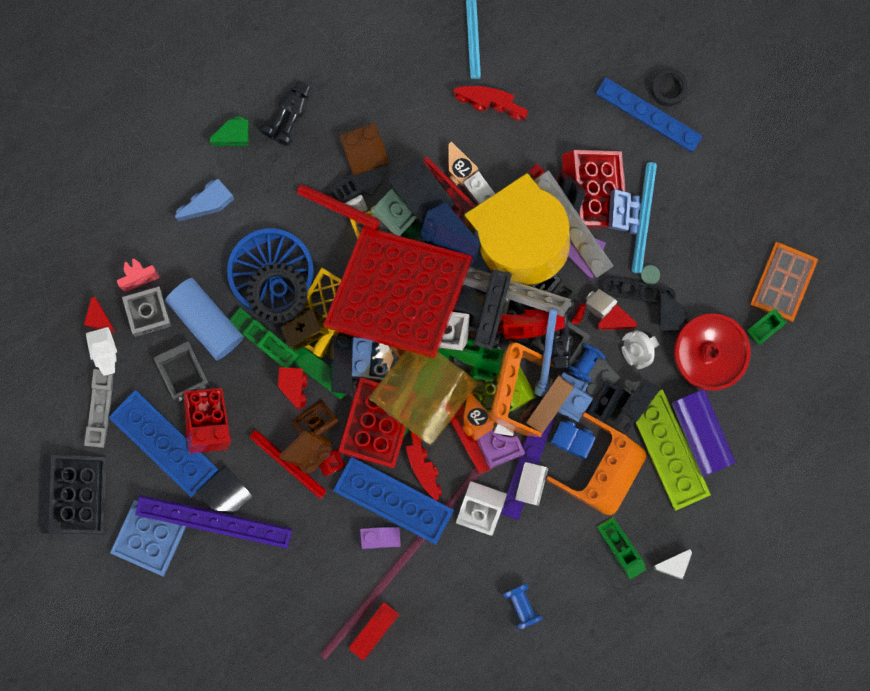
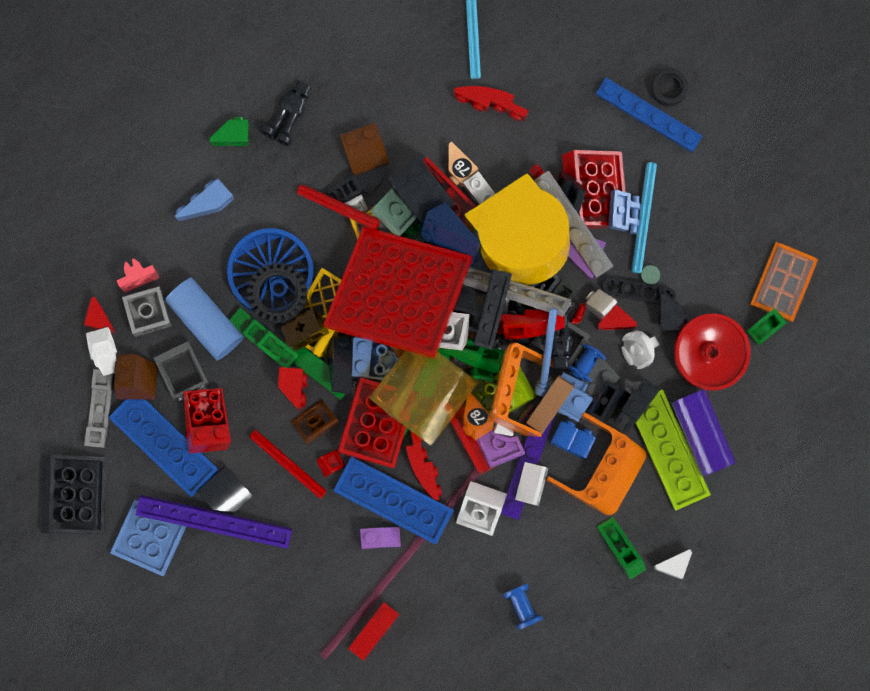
(135, 377): none -> reddish brown slope
(307, 451): reddish brown slope -> none
(385, 354): white piece -> none

